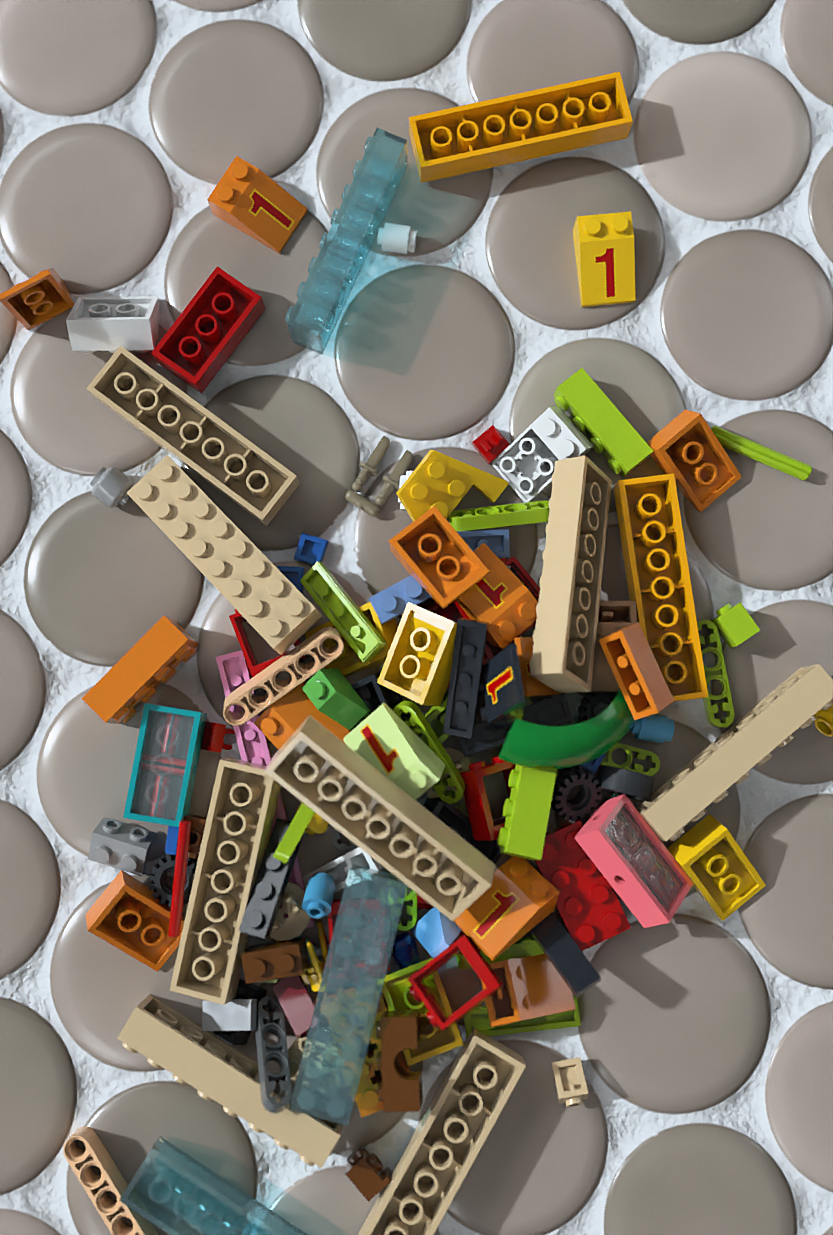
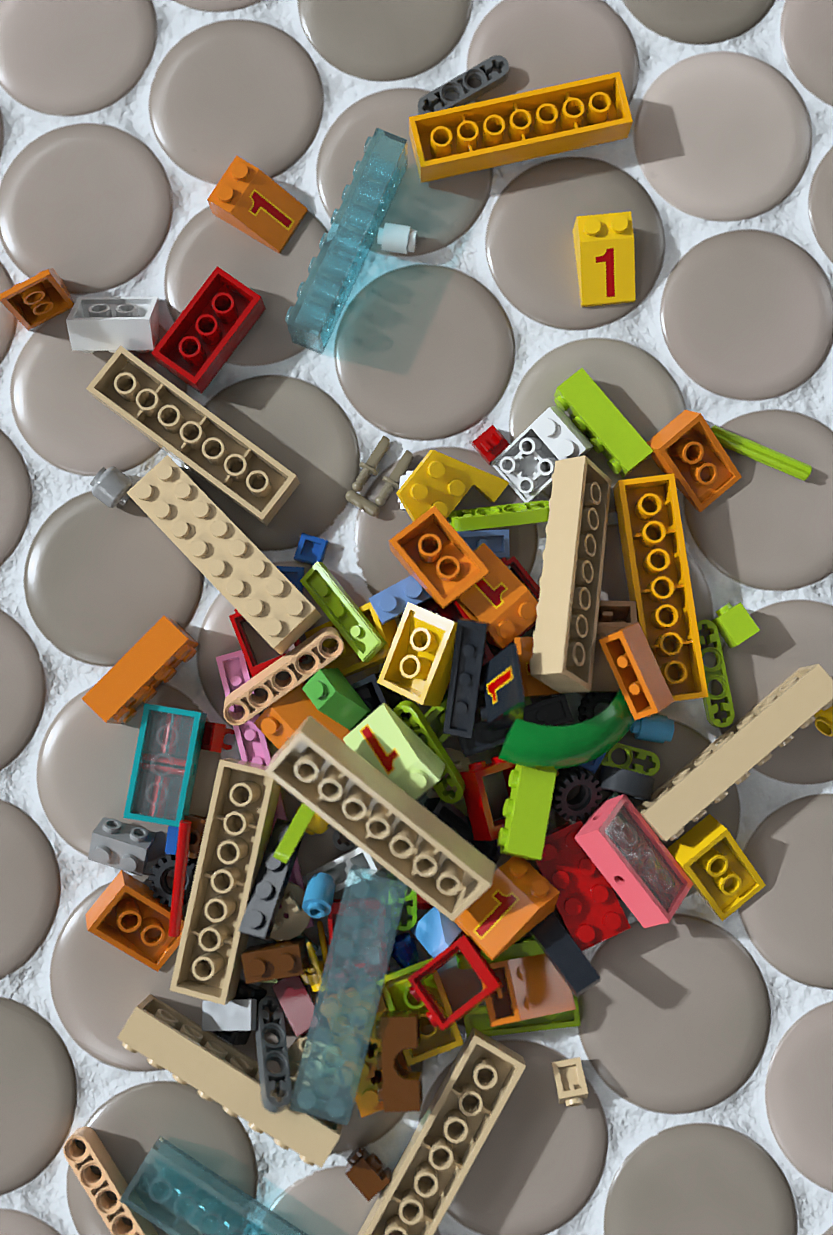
(460, 85): none -> dark grey beam

